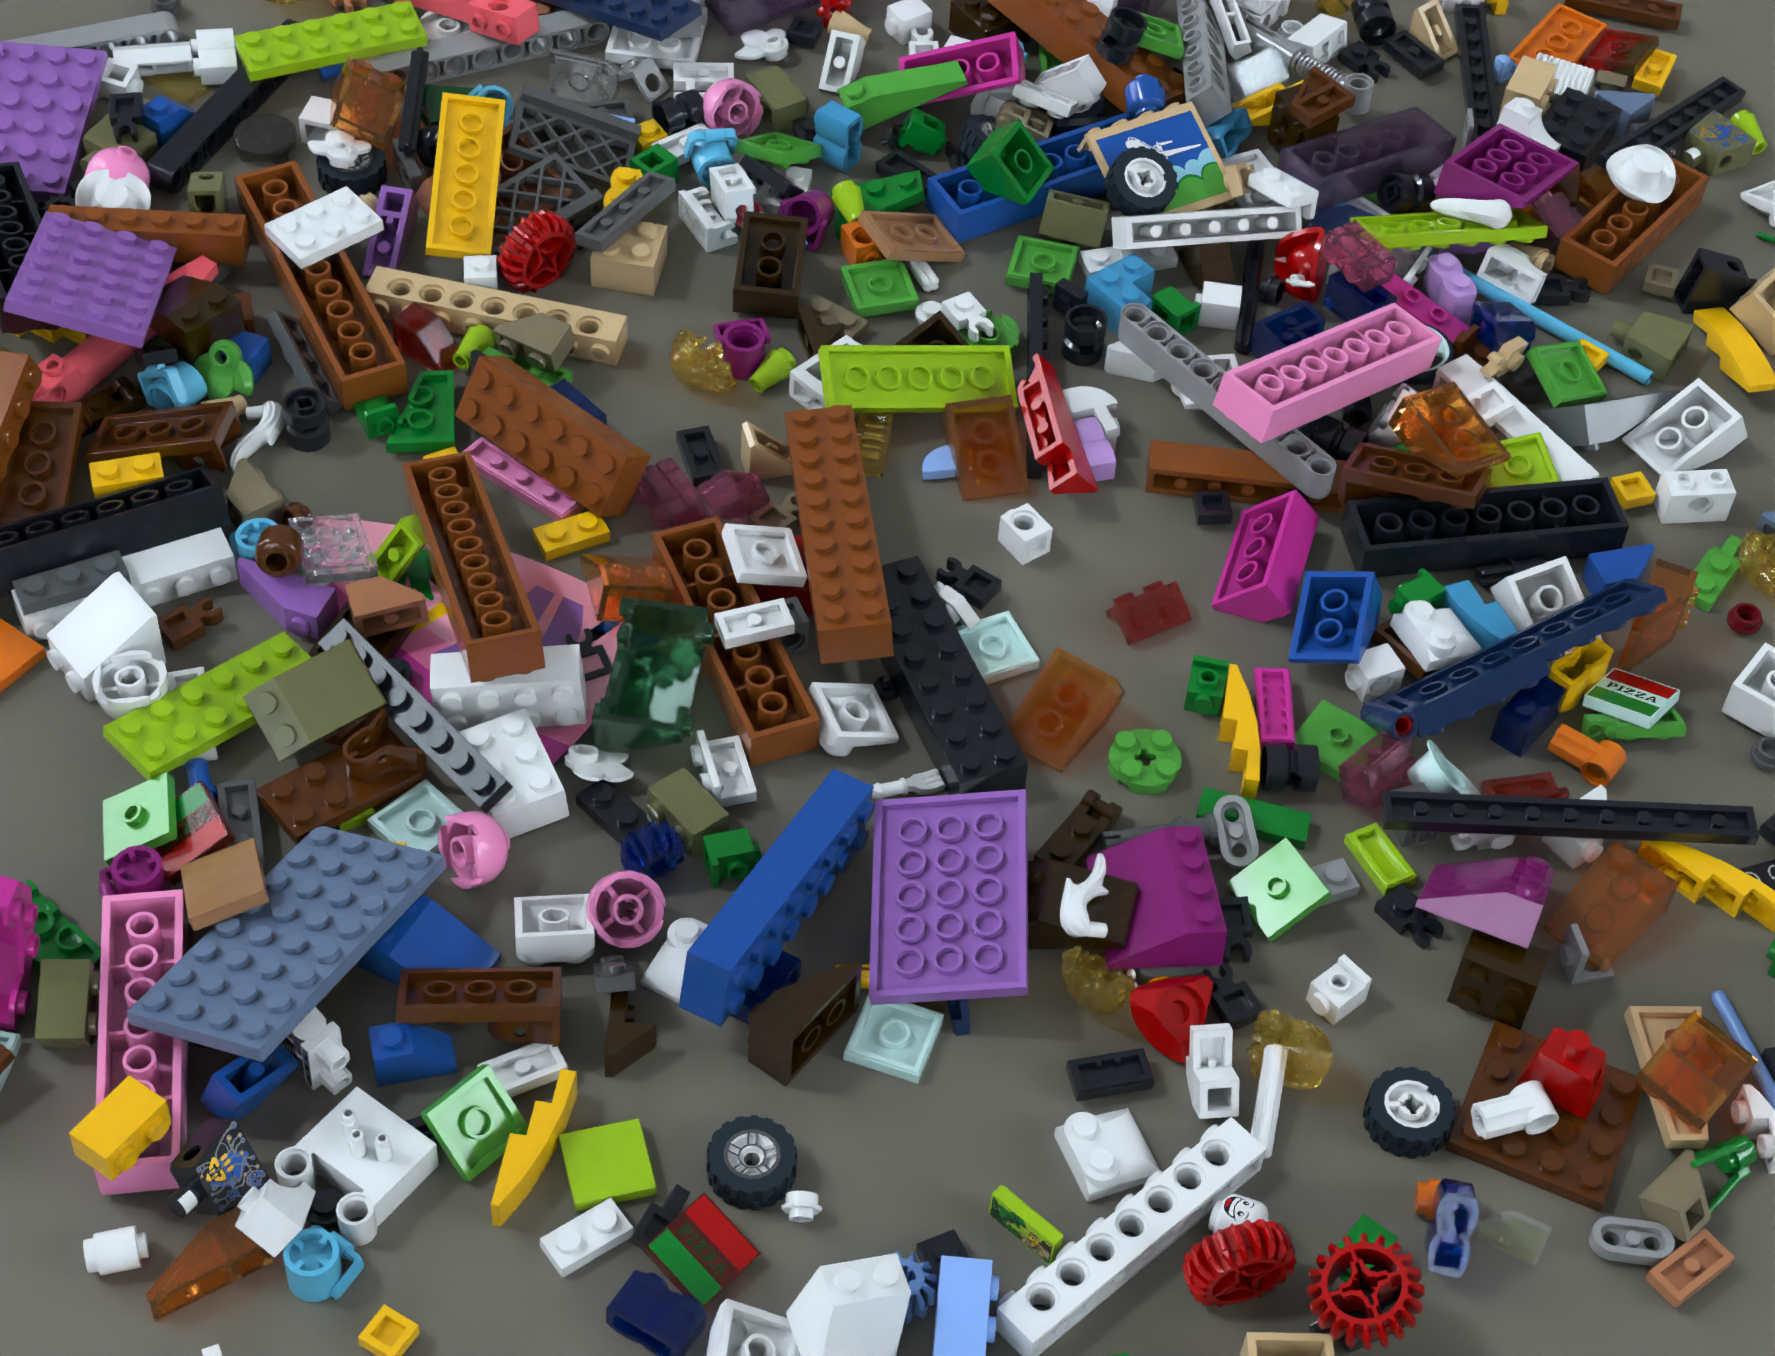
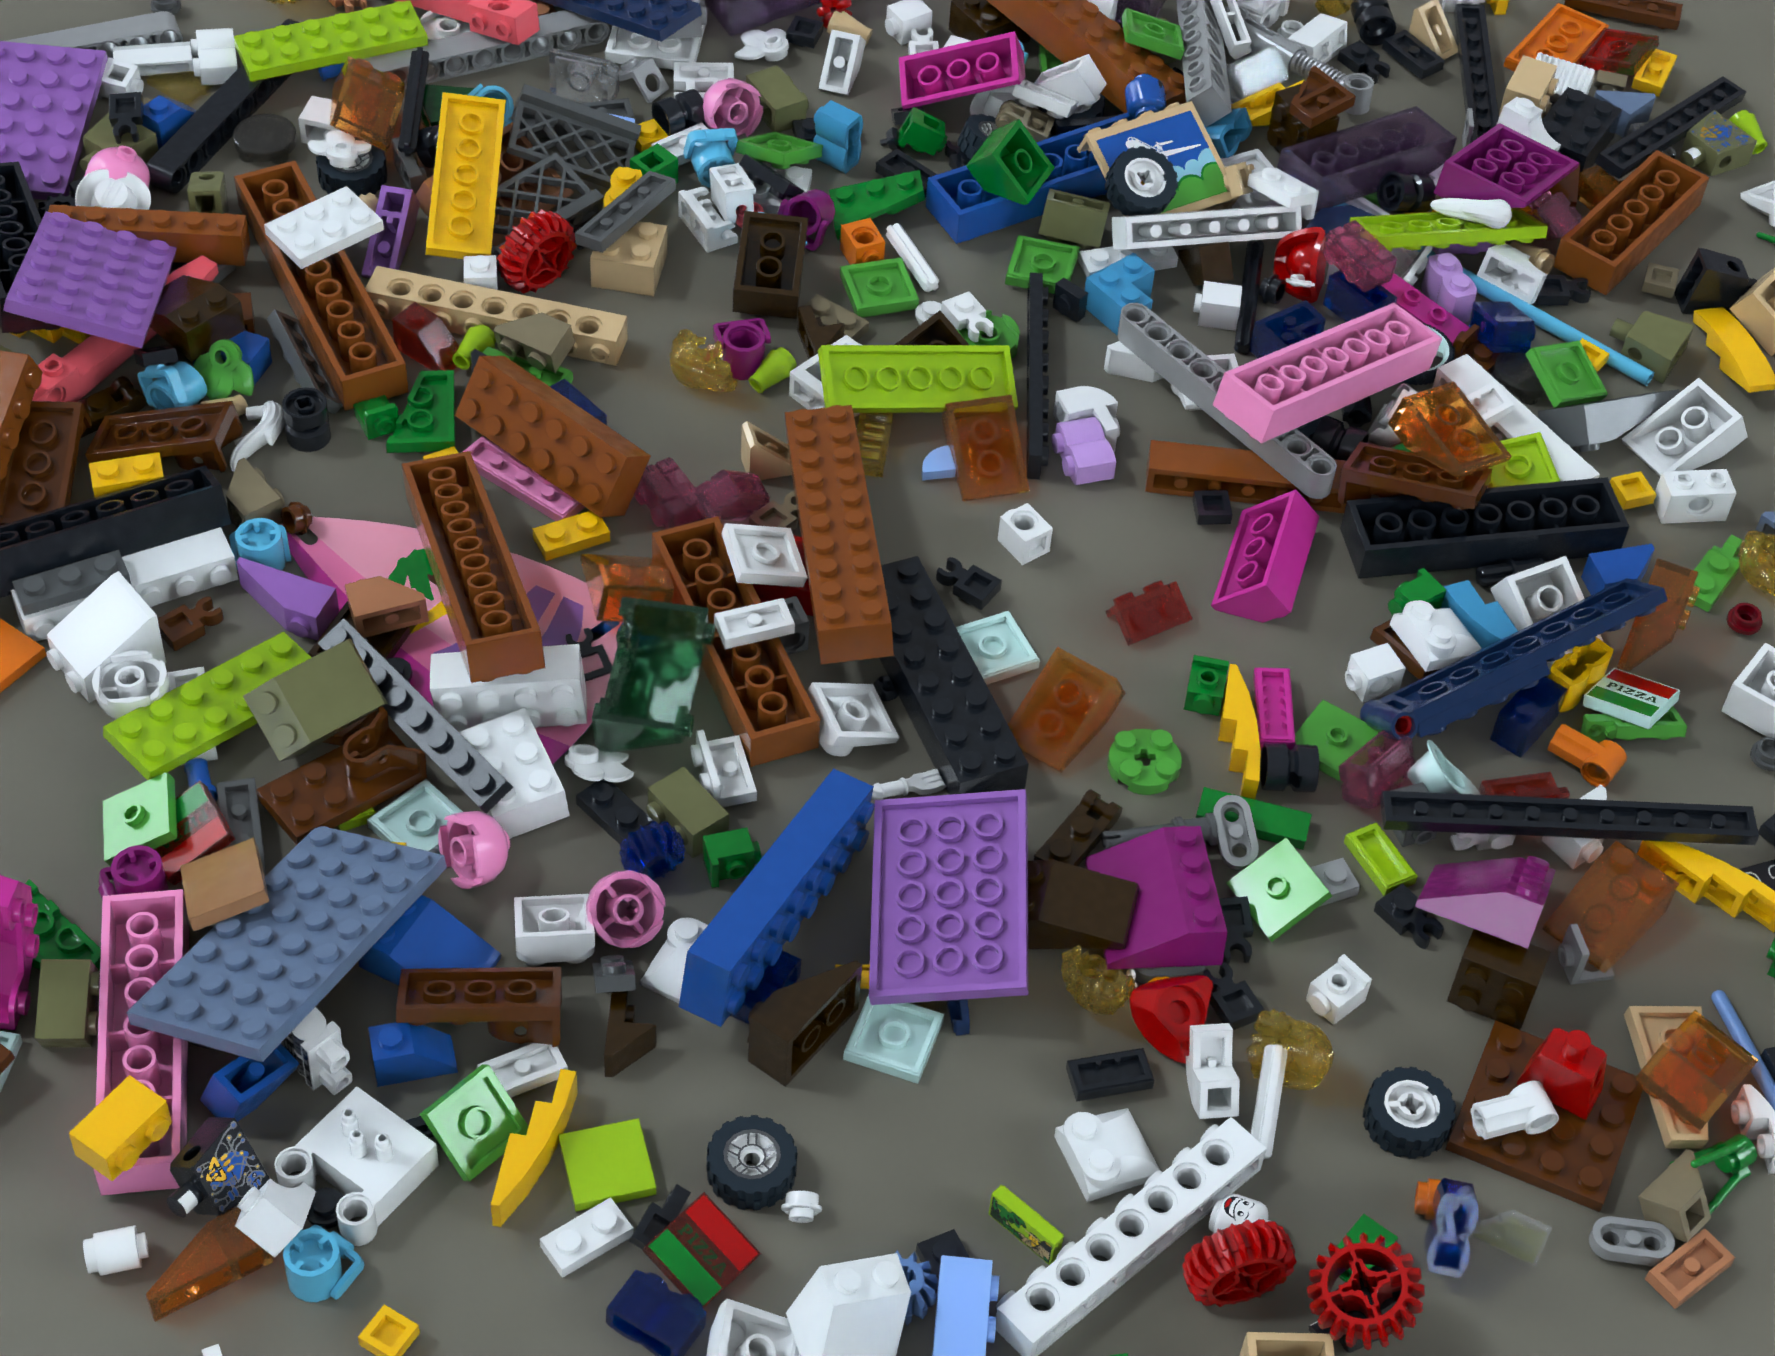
(279, 551): reddish brown head -> none
(334, 549): clear plate -> none
(400, 548): lime slope -> none
(699, 454): black plate -> none
(848, 200): lime cone -> none
(896, 92): bright green wedge -> none
(911, 236): medium nougat tile -> none
(956, 606): white plate -> none
(1054, 432): wedge -> none
(1074, 903): white piece -> none
(1084, 335): black wheel -> none
(1121, 35): black wheel -> none
(1176, 310): green brick -> none
(1335, 617): blue slope -> none
(1503, 68): light blue tile -> none
(1506, 359): tan plate -> none
(1642, 173): white hat -> none

